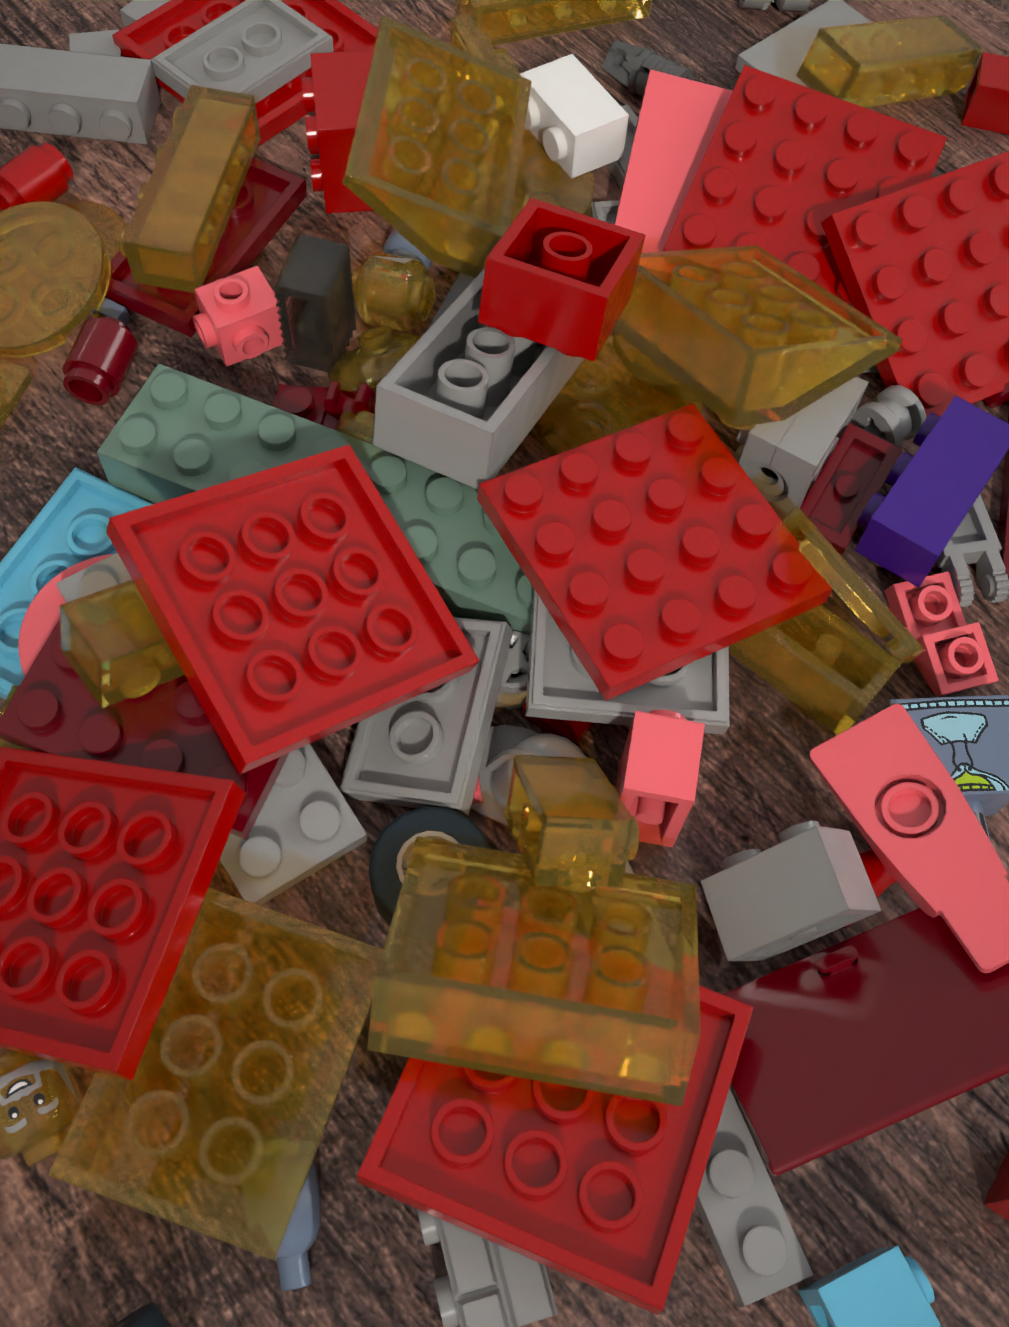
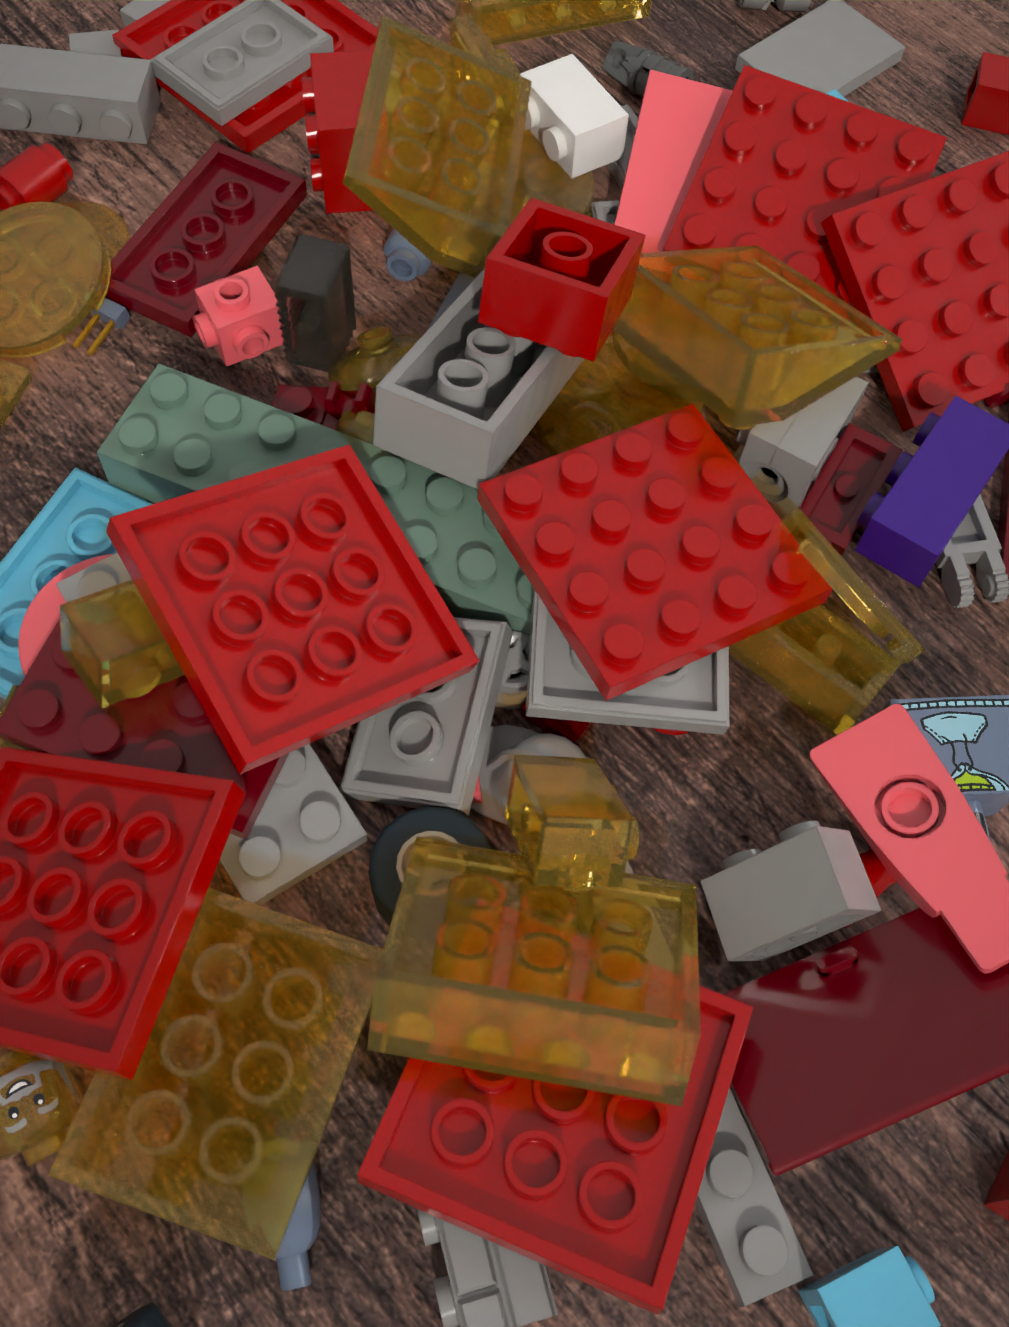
(99, 360): dark red brick -> none
(191, 189): clear yellow brick -> none
(393, 291): clear yellow head -> none
(660, 773): coral brick -> none
(890, 60): clear yellow brick -> none
(893, 417): light grey wheel -> none
(955, 651): coral slope -> none

